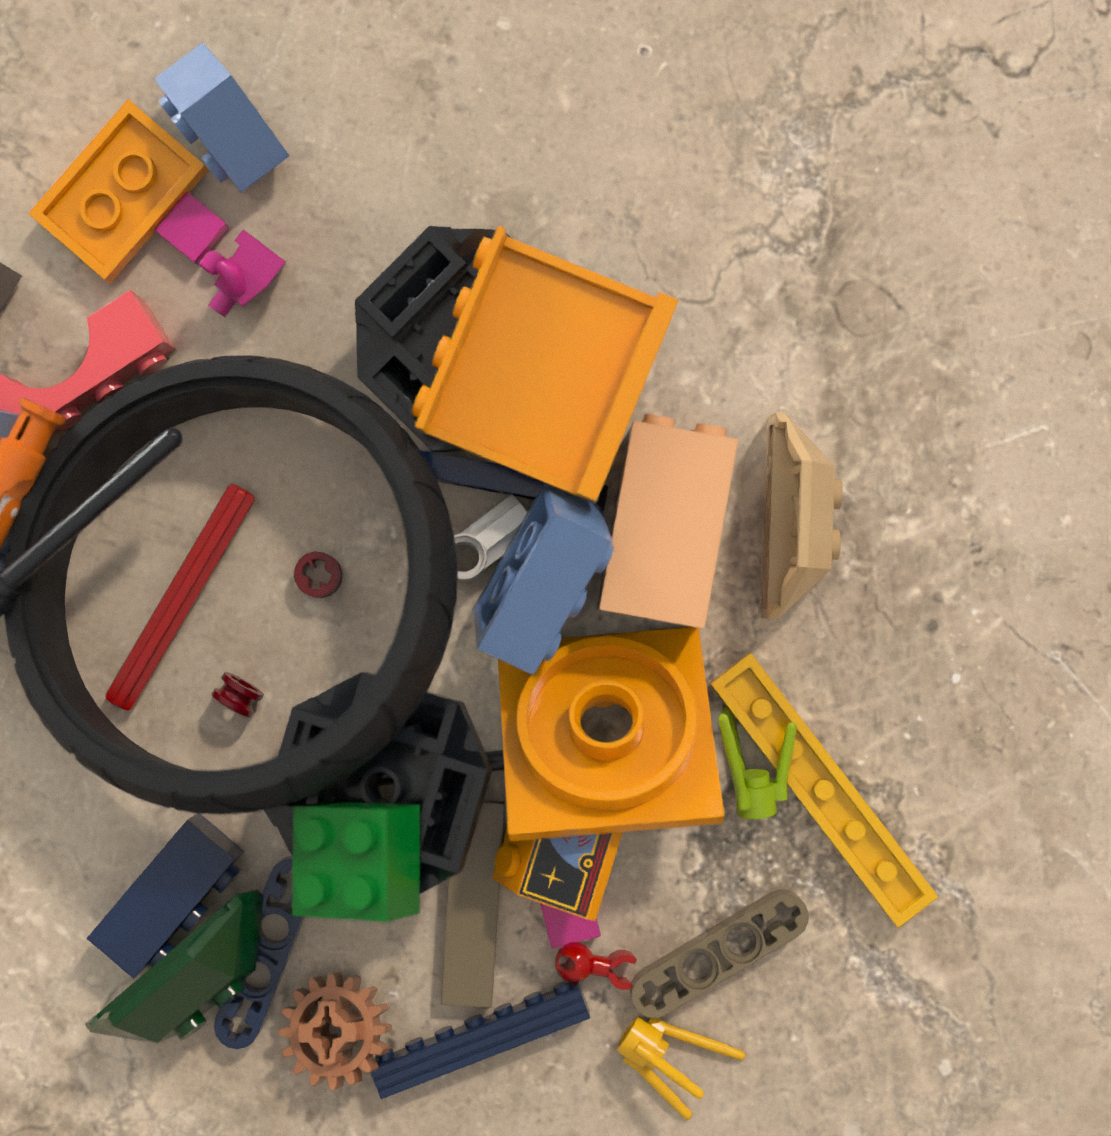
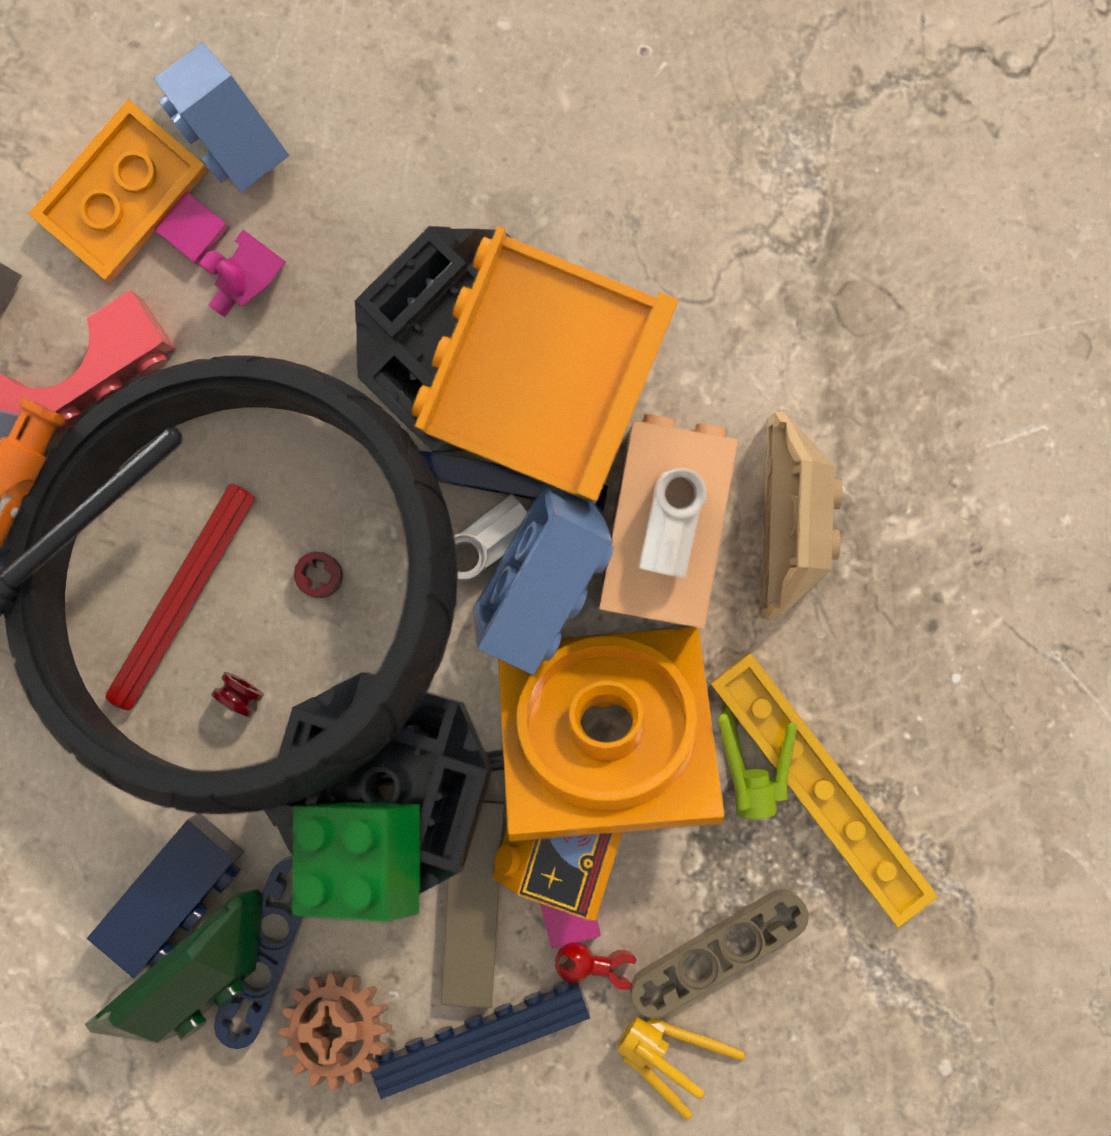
(671, 529): none -> white piece

